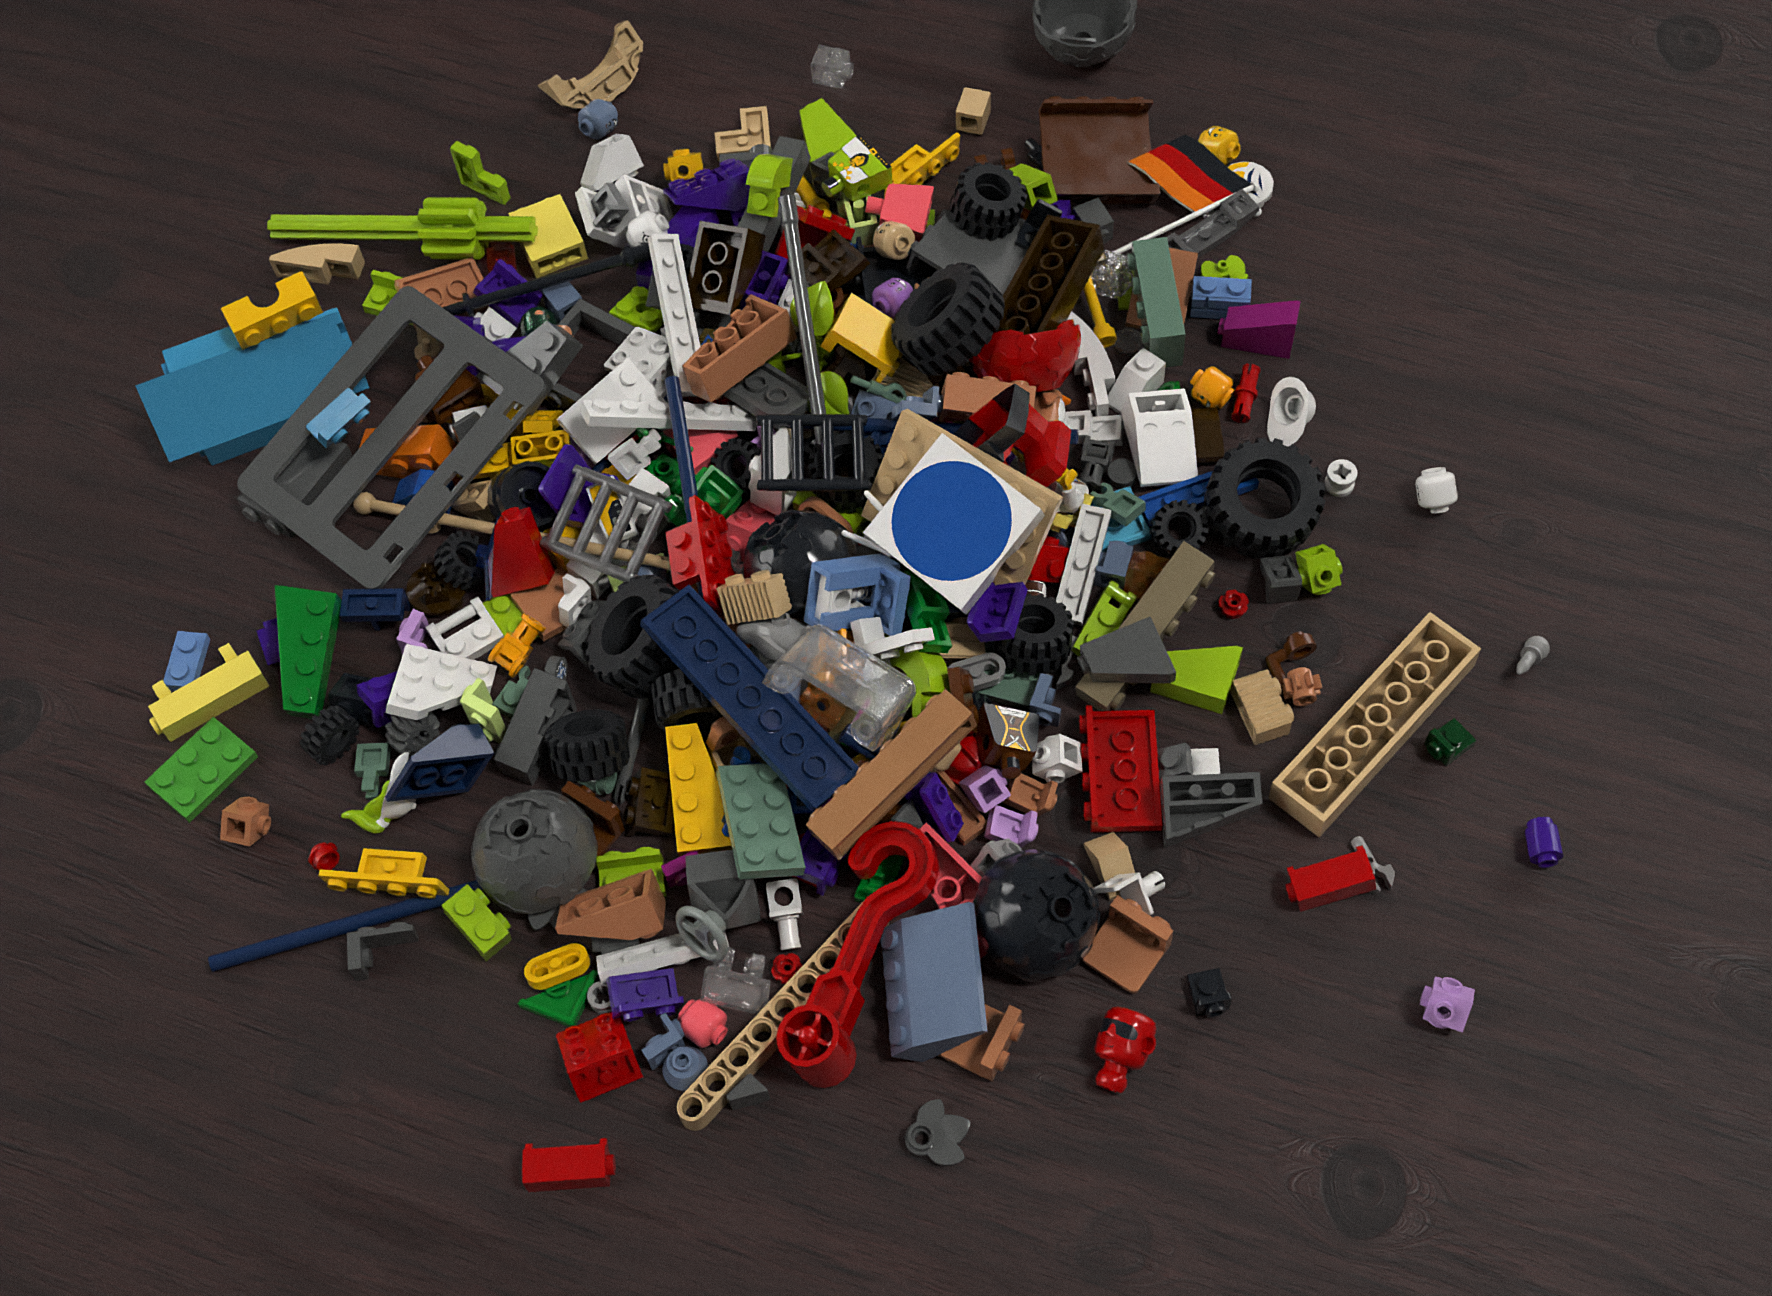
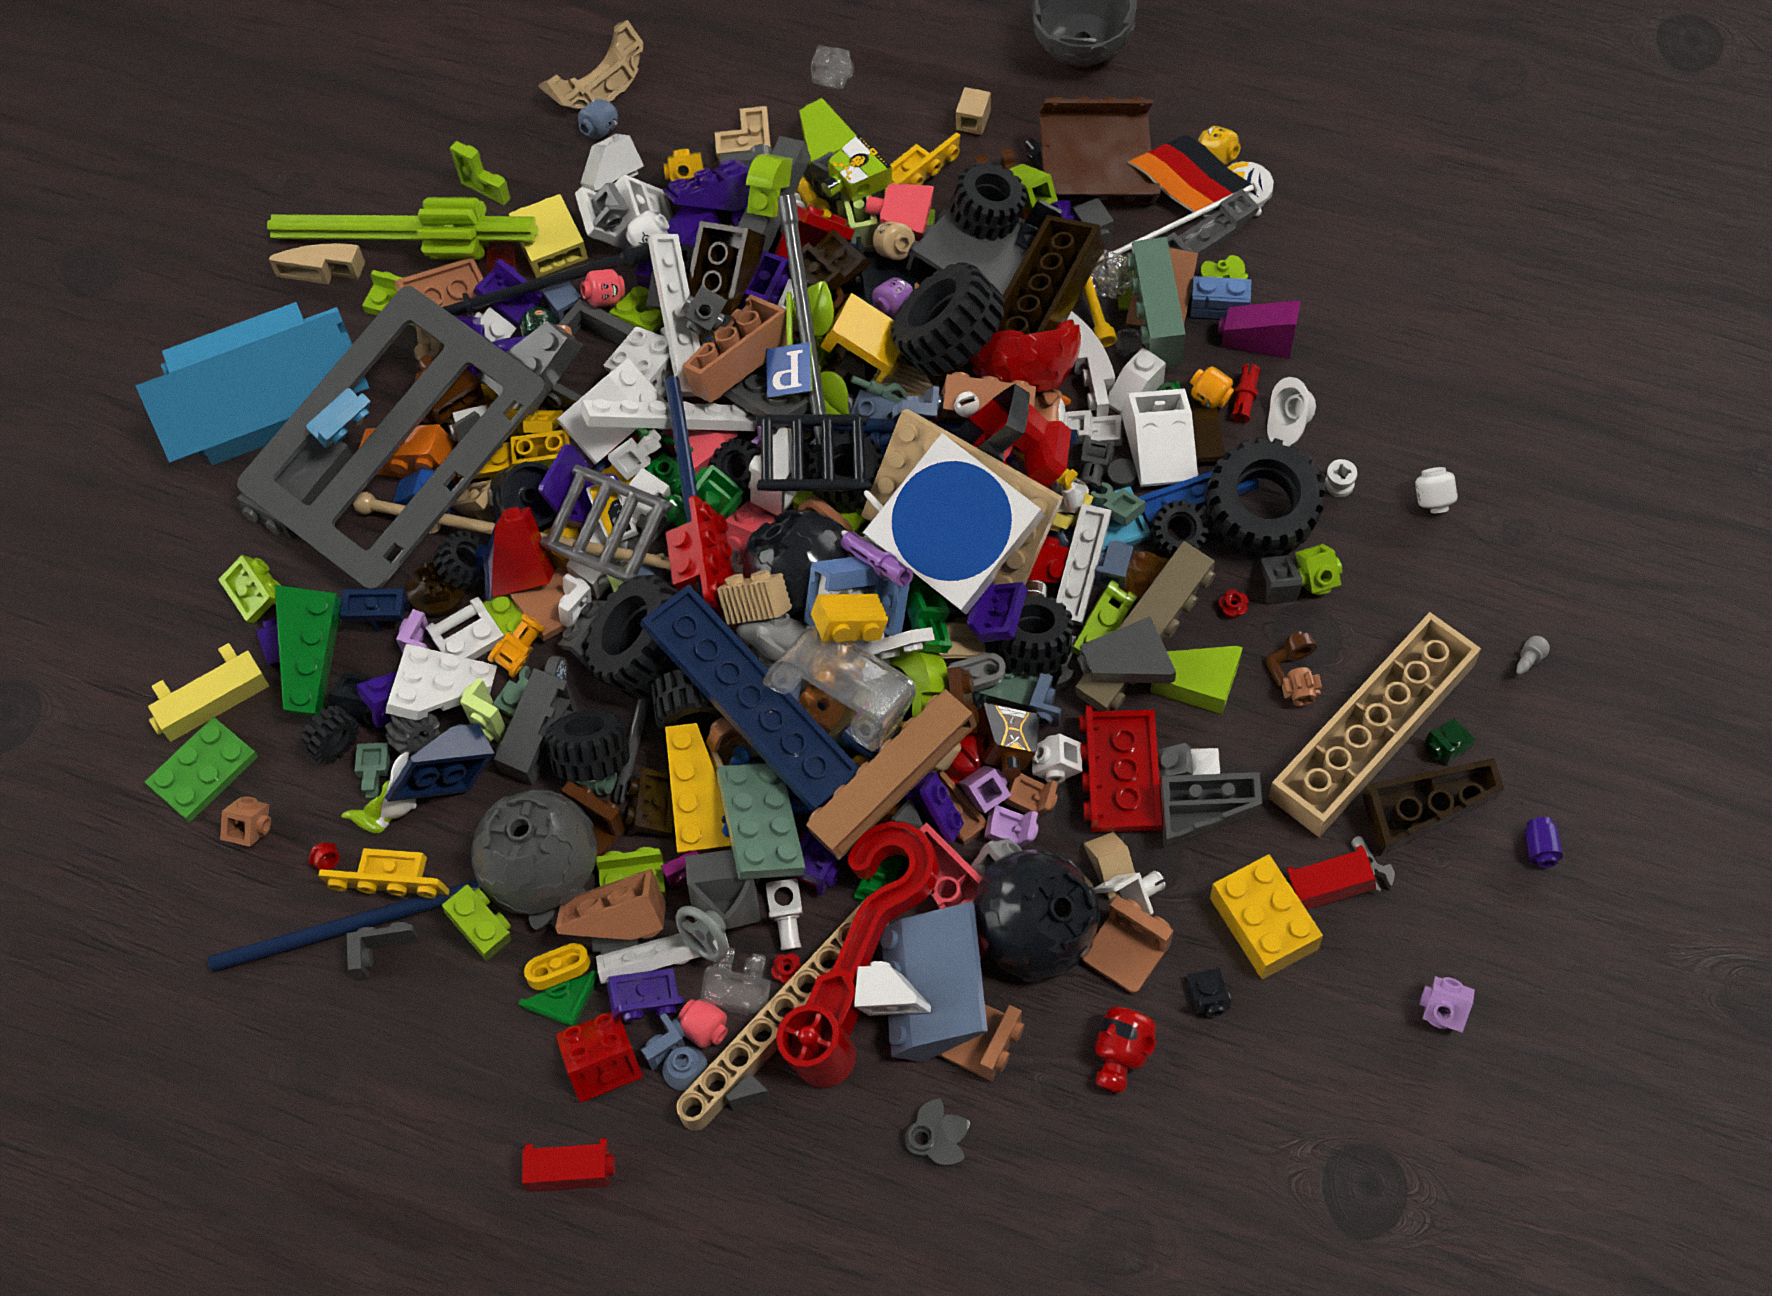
(186, 659): medium blue plate -> none
(250, 587): none -> lime bracket
(293, 306): yellow arch -> none
(591, 996): light grey bush -> none
(603, 288): none -> coral head
(711, 304): none -> dark grey brick
(790, 365): none -> piece
(849, 617): none -> yellow brick
(884, 563): none -> medium lavender pin
(886, 992): none -> white slope
(968, 409): none -> white hinge
(1262, 706): tan brick -> none
(1266, 916): none -> yellow brick
(1424, 801): none -> dark brown wedge

